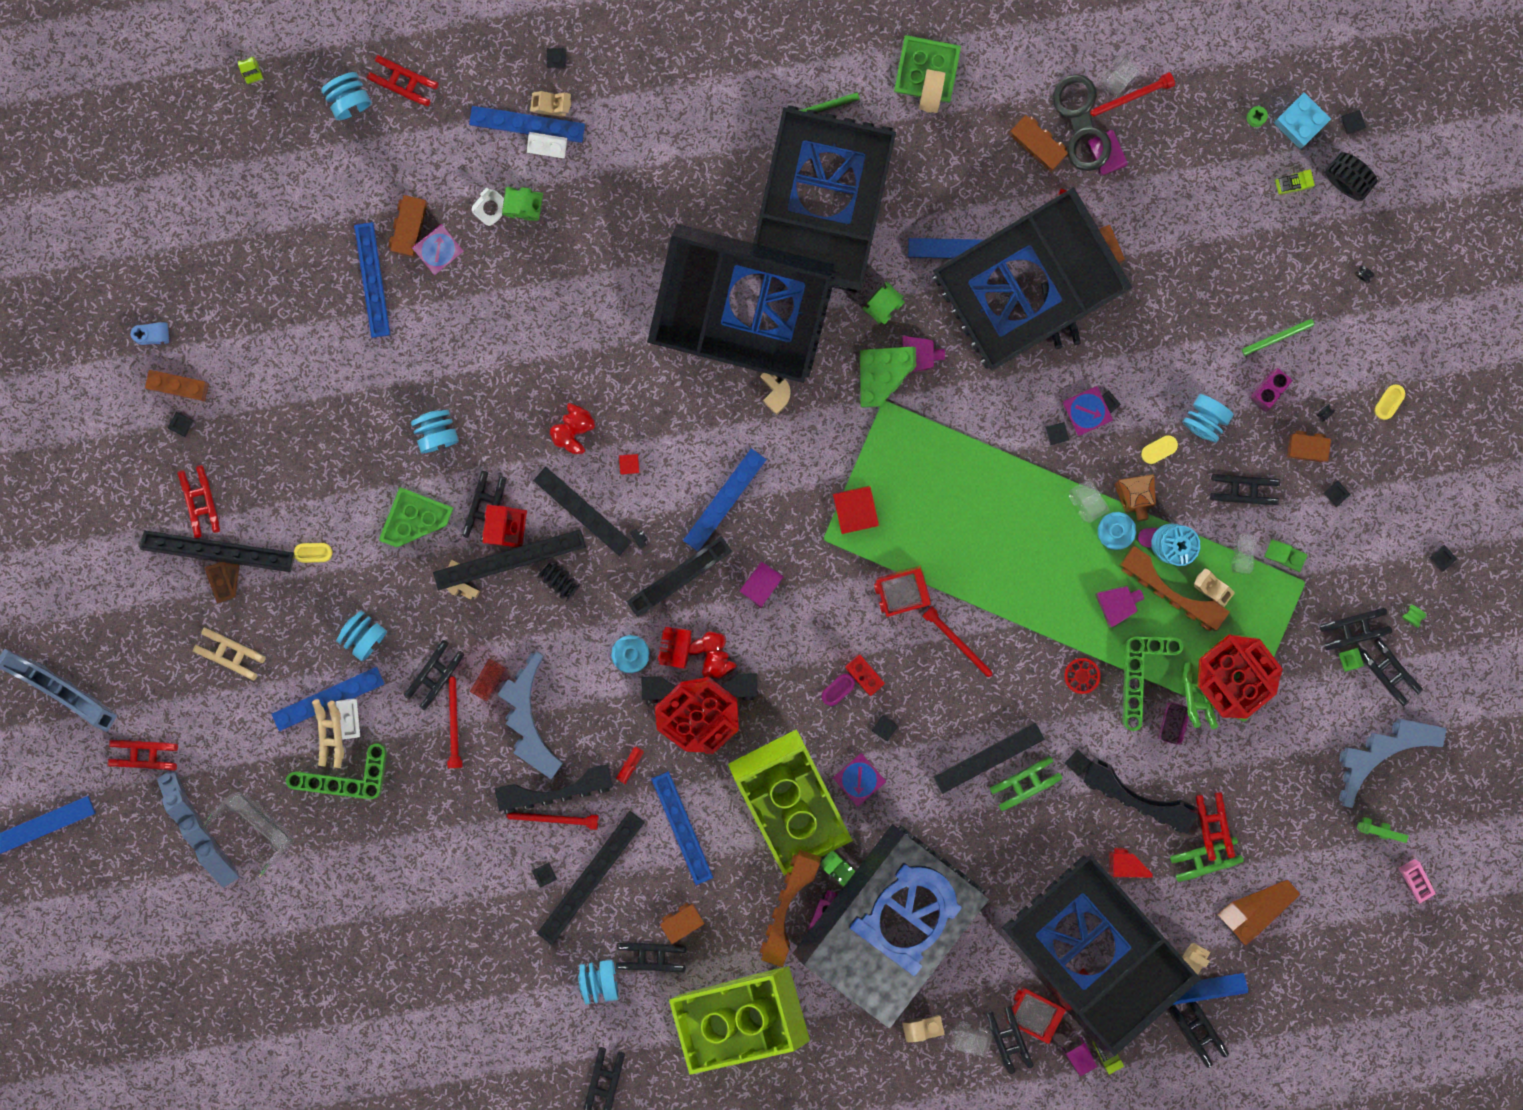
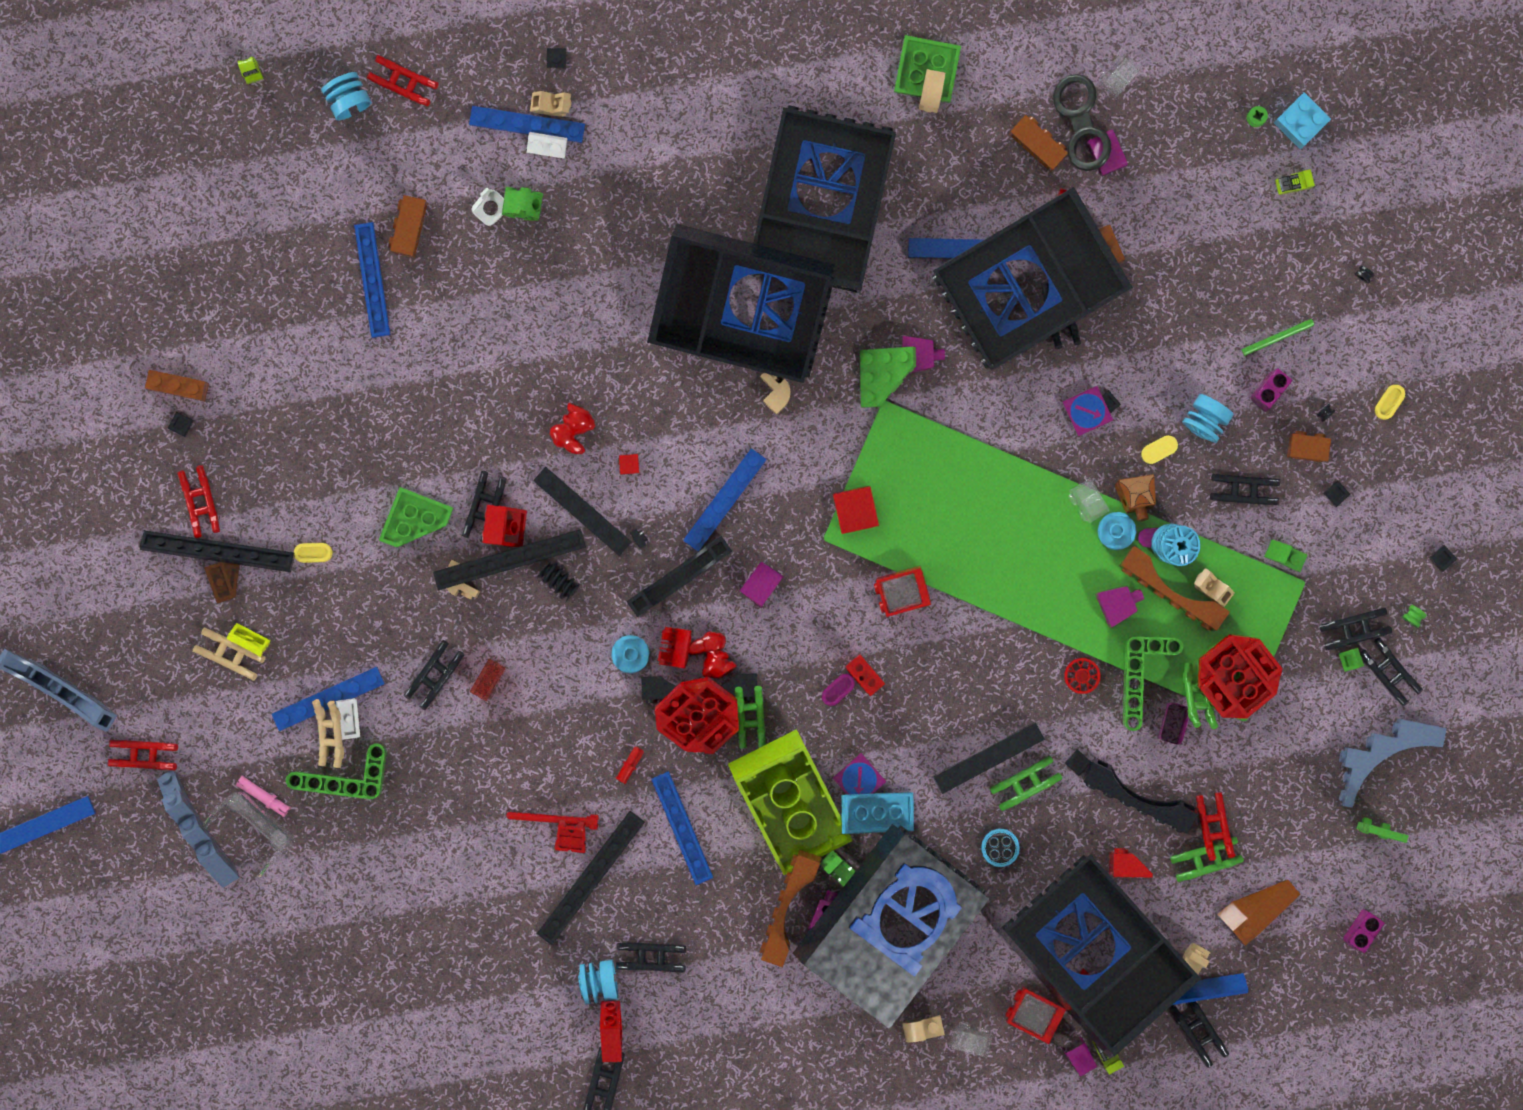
(153, 333): medium blue piece -> none
(248, 640): none -> neon yellow tile
(269, 800): none -> bright pink pin
(361, 635): medium azure wheel -> none
(434, 431): medium azure wheel -> none
(437, 249): piece -> none
(455, 760): red piece -> none
(514, 796): black arch -> none
(521, 720): sand blue arch -> none
(544, 875): black tile -> none
(570, 840): none -> red piece
(611, 1031): none -> red window
(682, 922): dark orange brick -> none
(739, 1020): lime slope -> none
(743, 724): none -> bright green piece
(834, 103): bright green bar -> none
(876, 812): none -> medium azure tile
(883, 303): bright green brick -> none
(884, 728): black tile -> none
(932, 616): red piece -> none
(1000, 847): none -> tile
(1013, 1030): black piece -> none
(1057, 433): black tile -> none
(1165, 82): red piece -> none
(1244, 549): clear brick -> none
(1351, 176): black tyre -> none
(1353, 122): black tile -> none
(1360, 922): none -> magenta piece
(1405, 871): bright pink slope -> none

